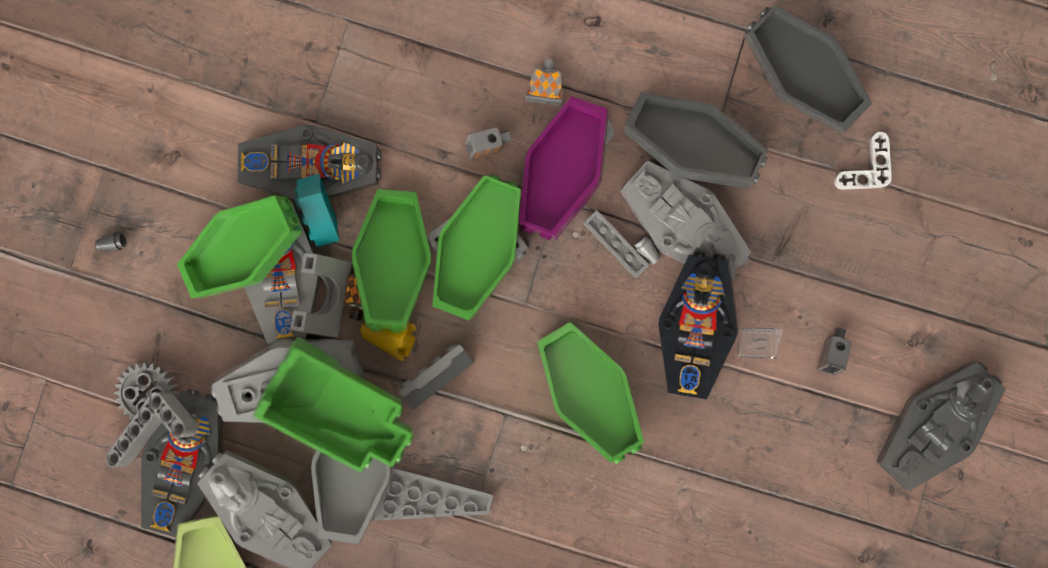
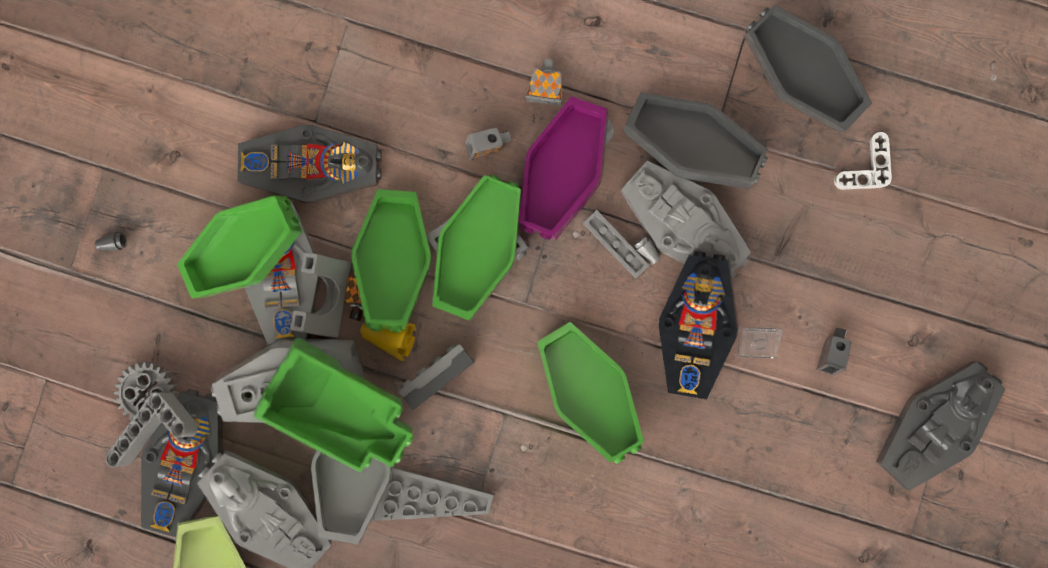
(317, 210): teal brick -> none

